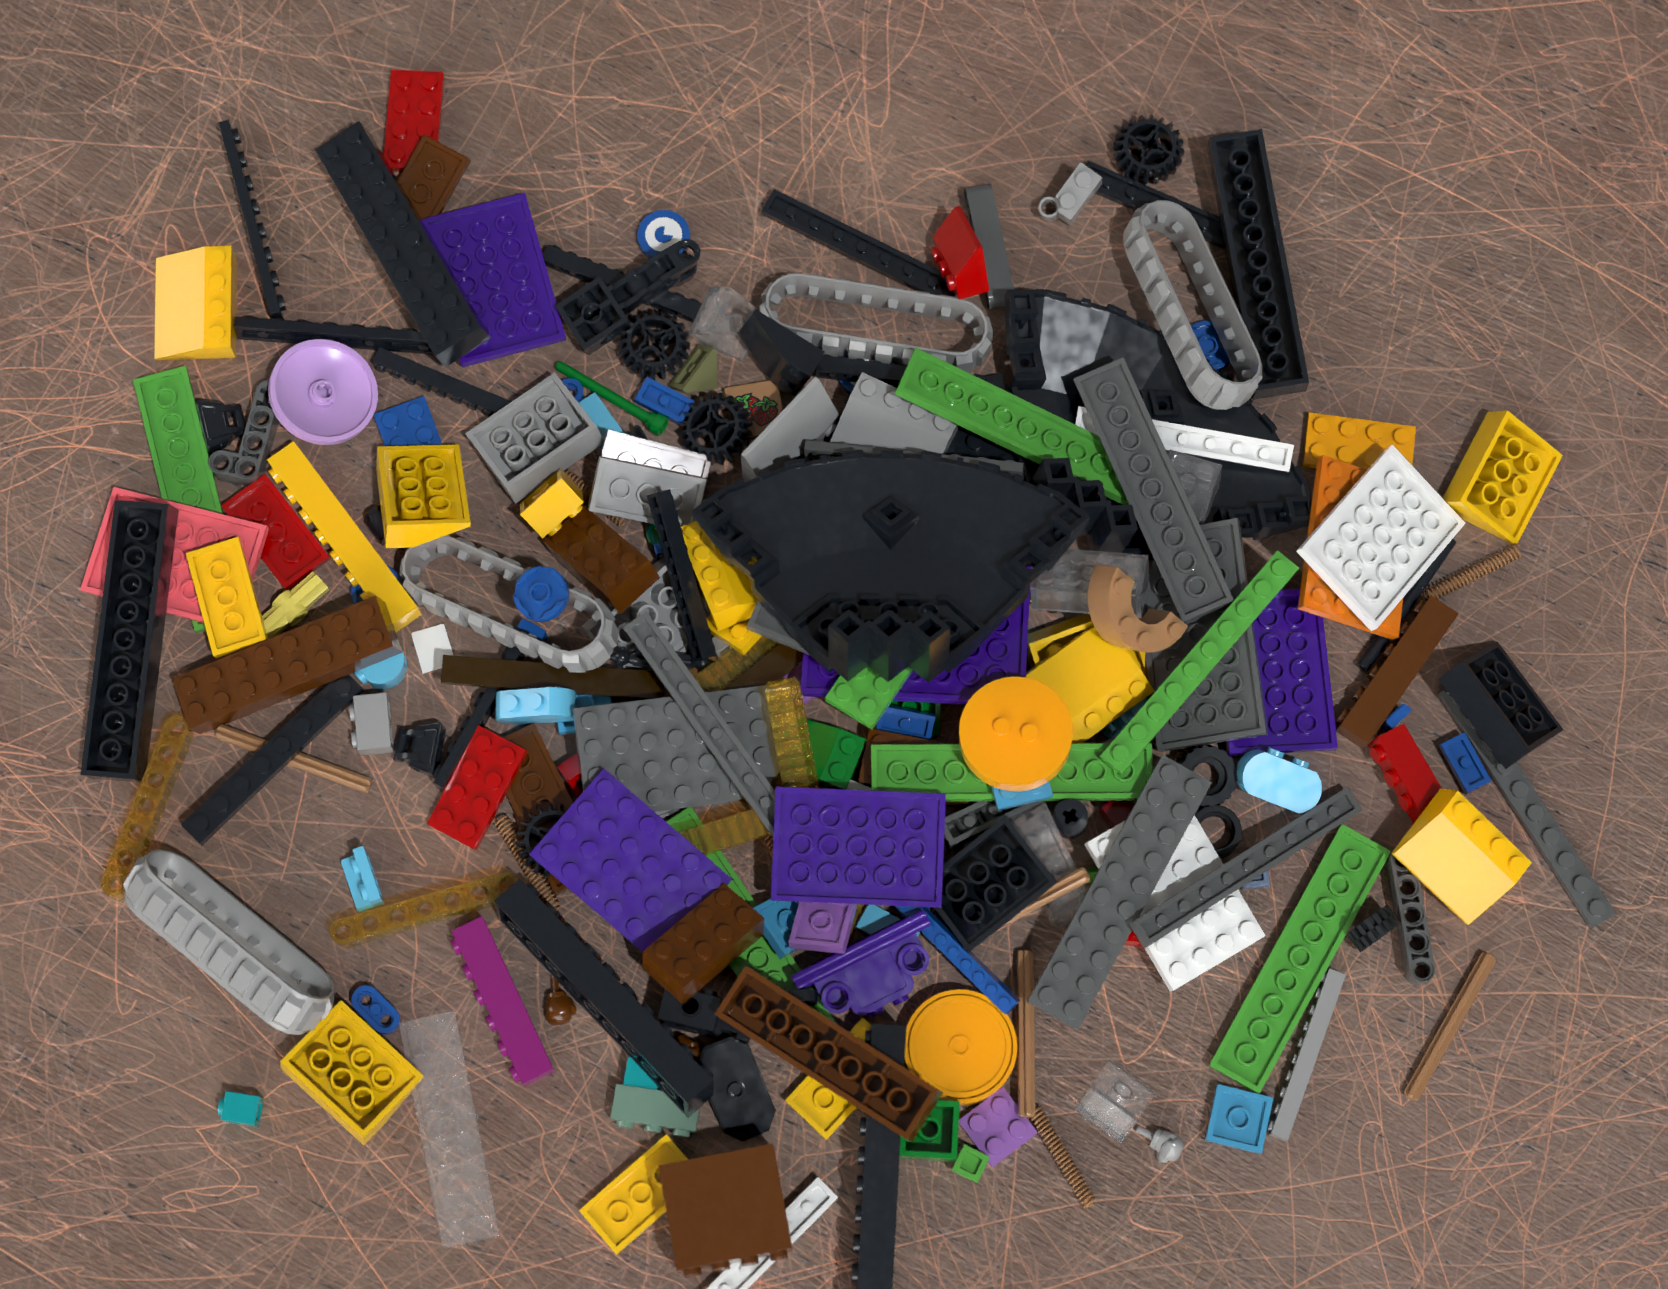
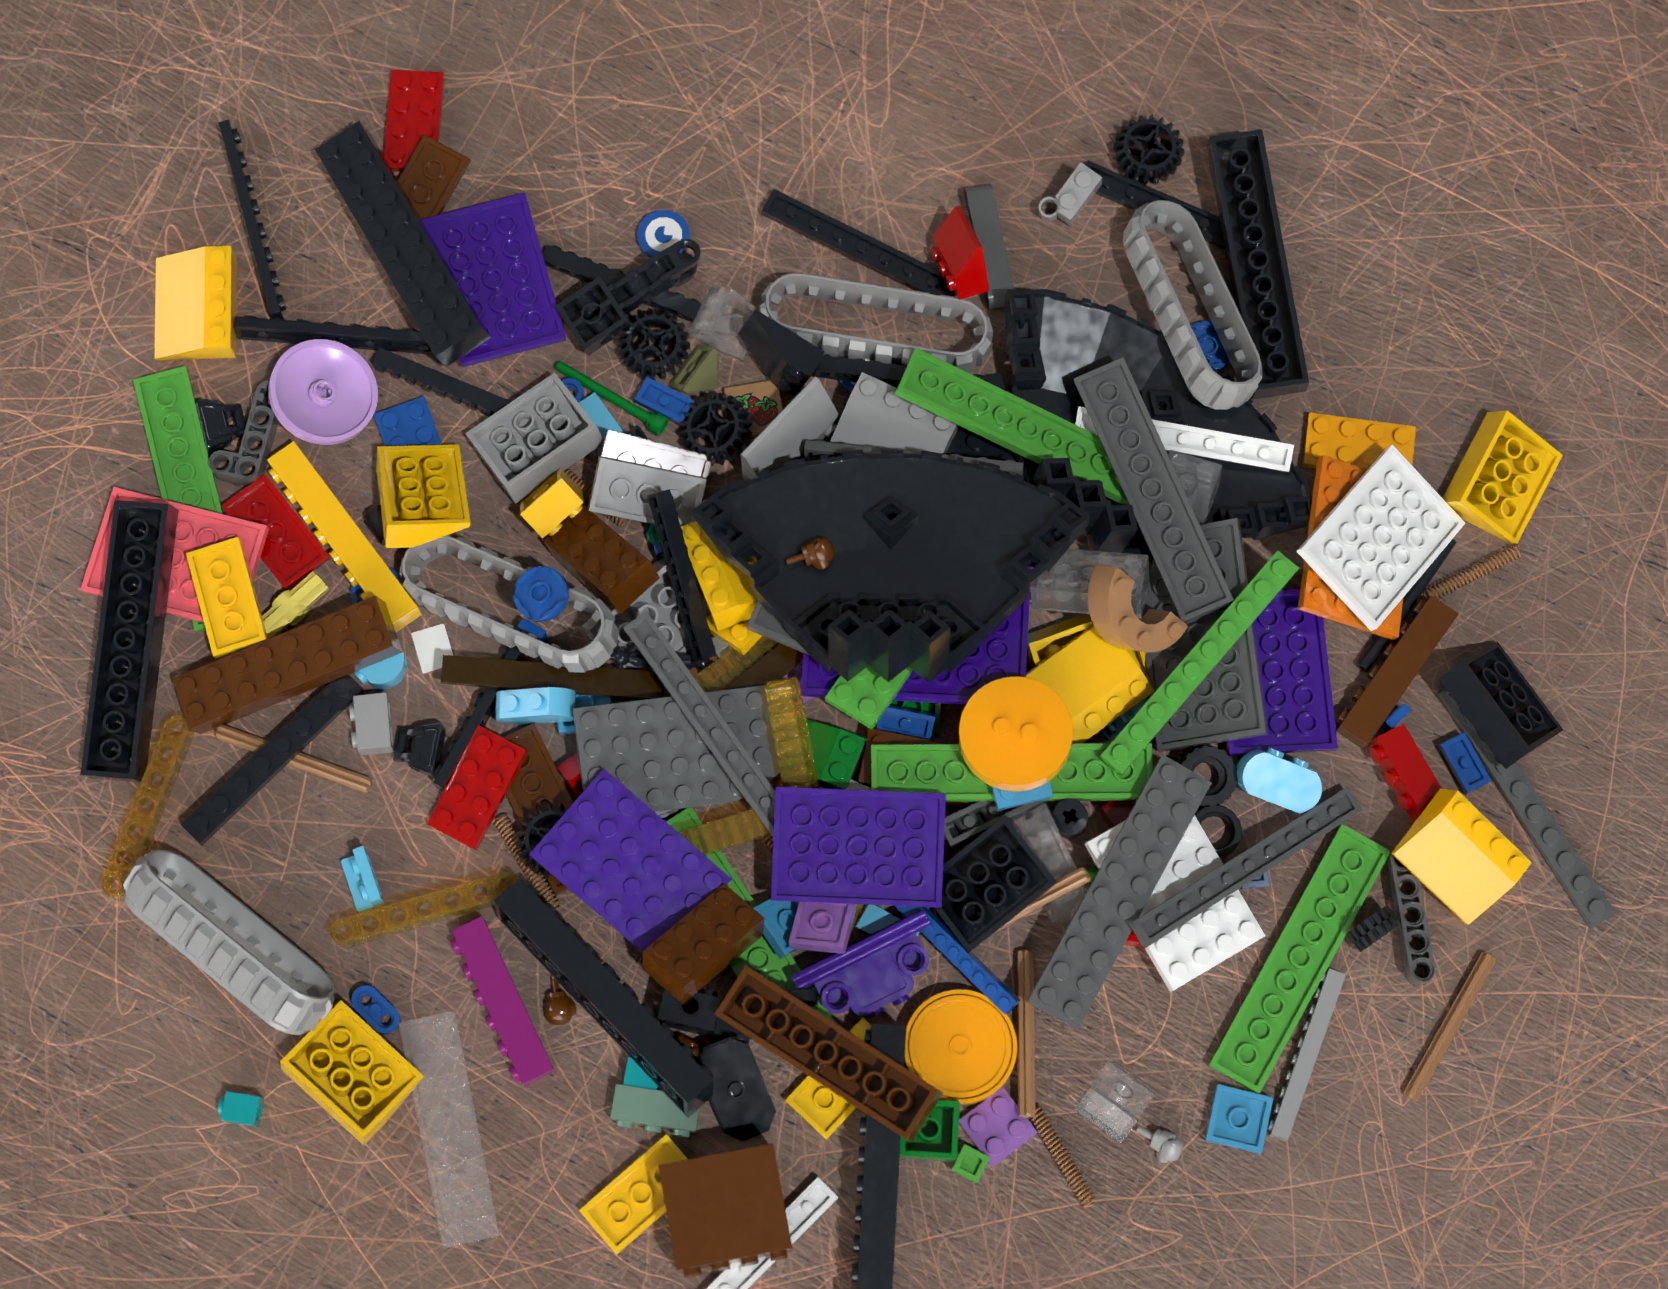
(816, 552): none -> reddish brown piece

